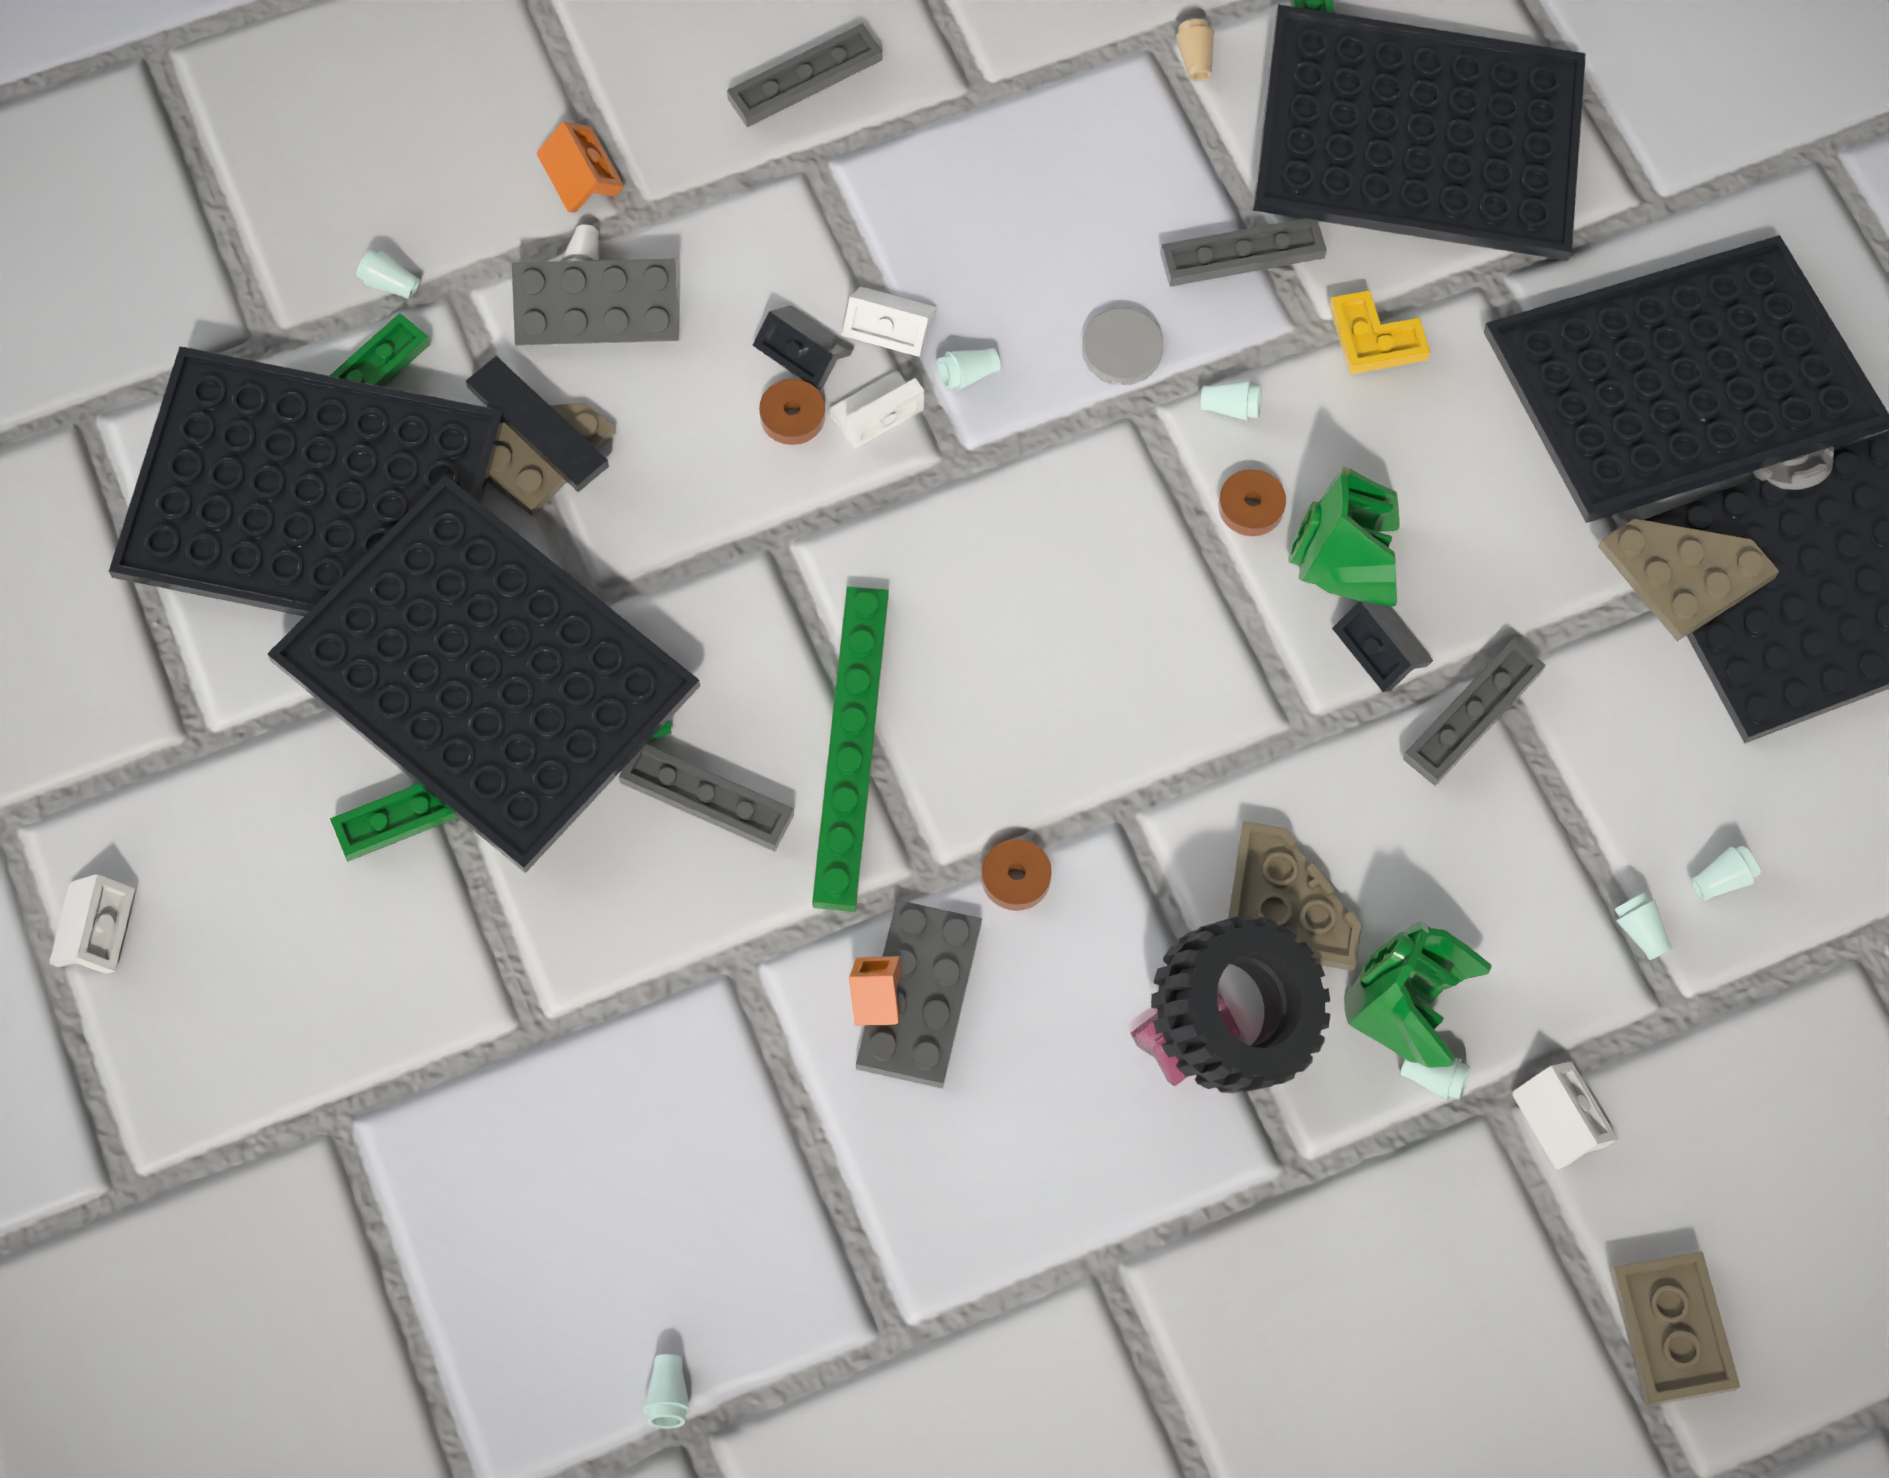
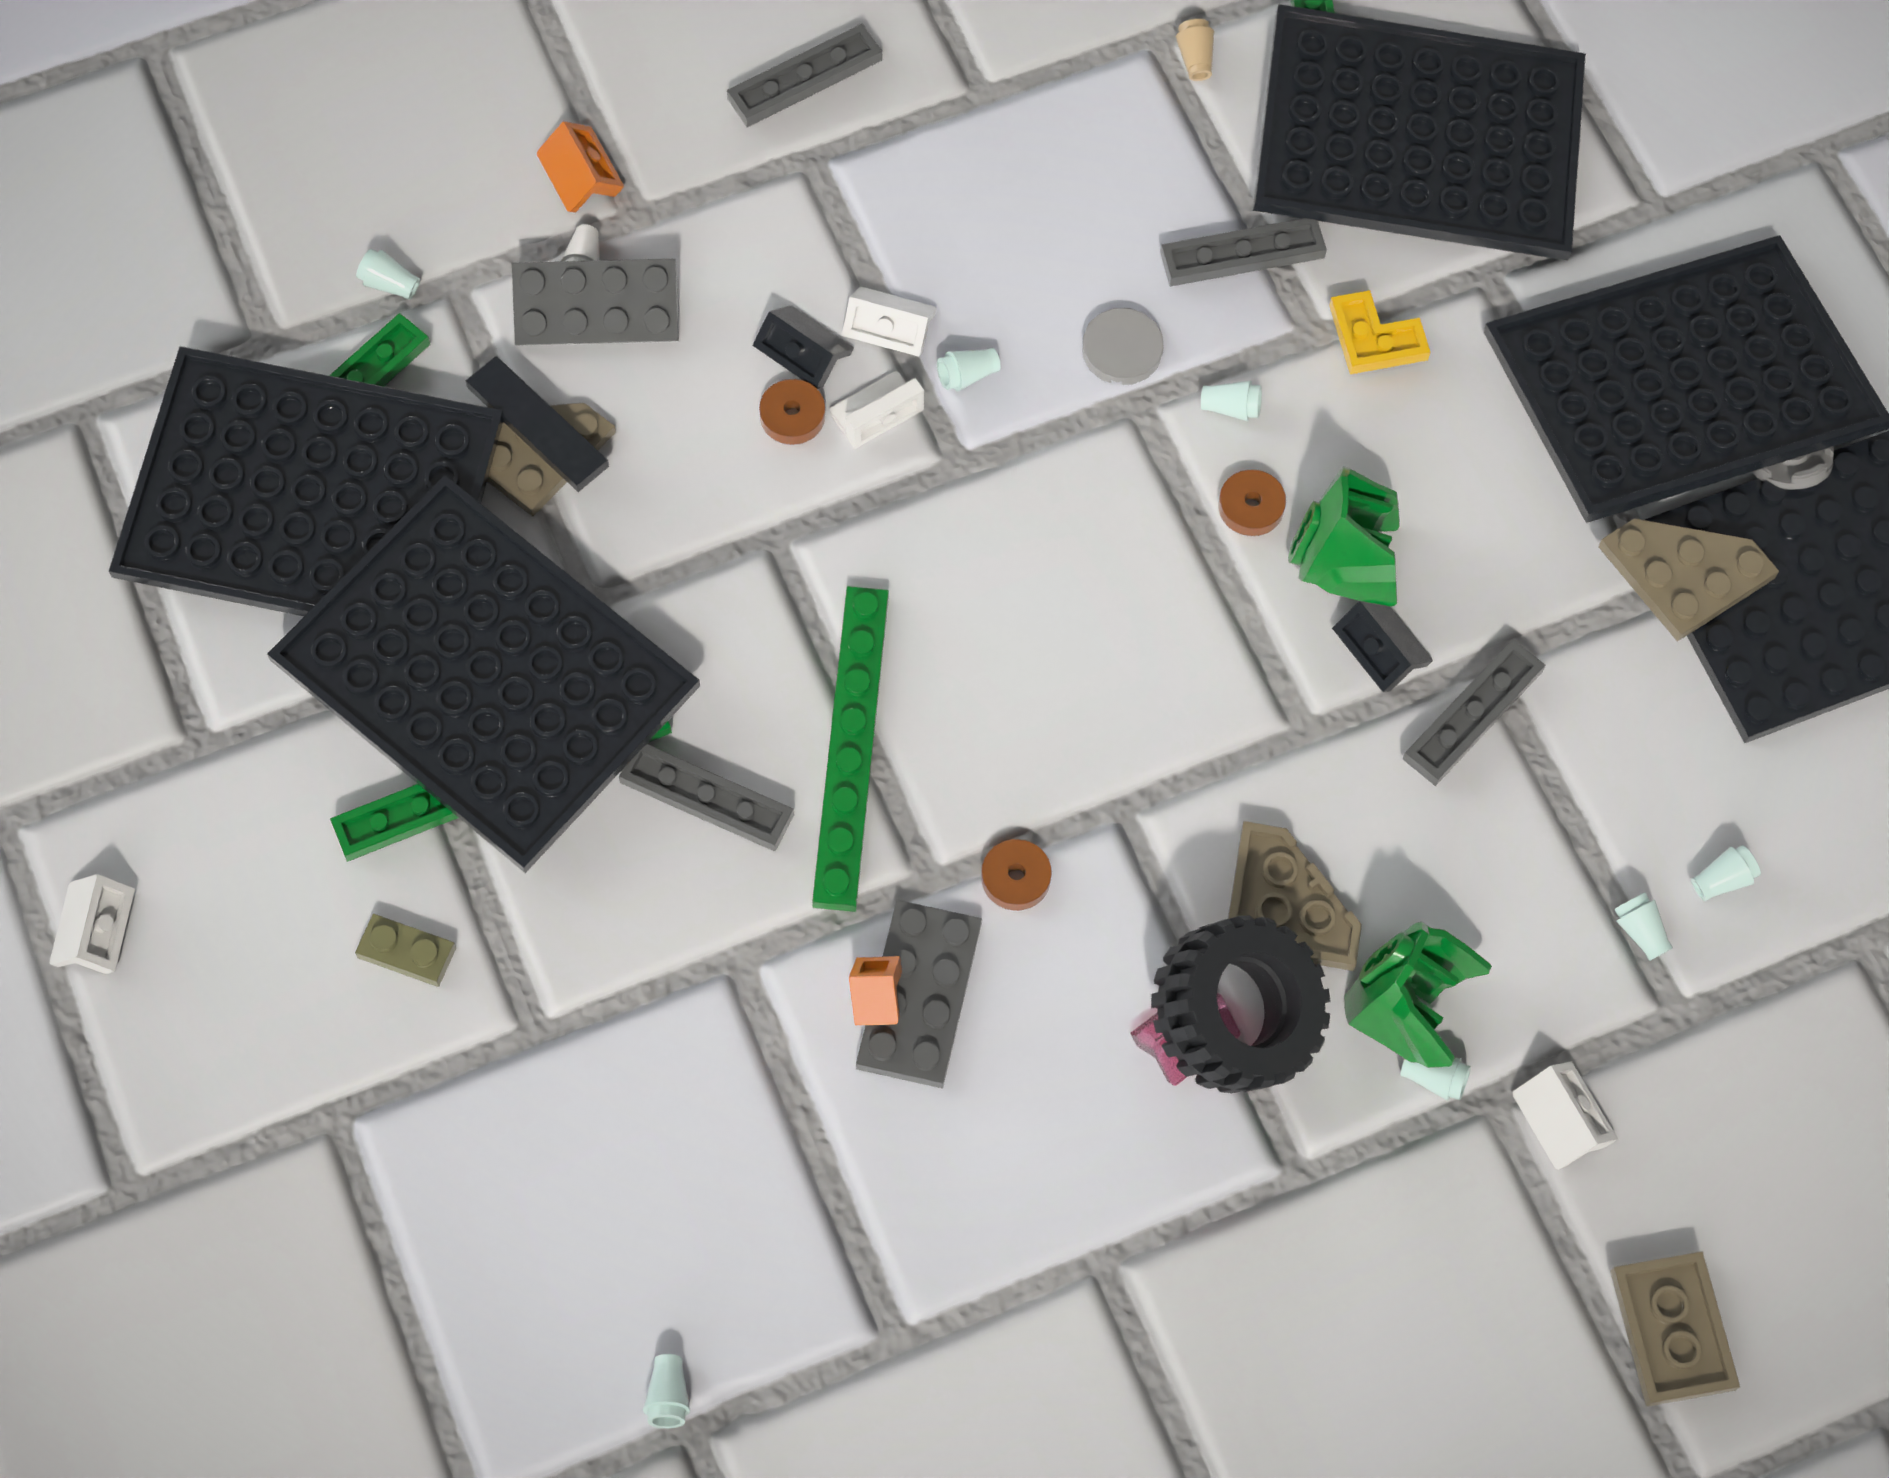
(405, 950): none -> olive plate

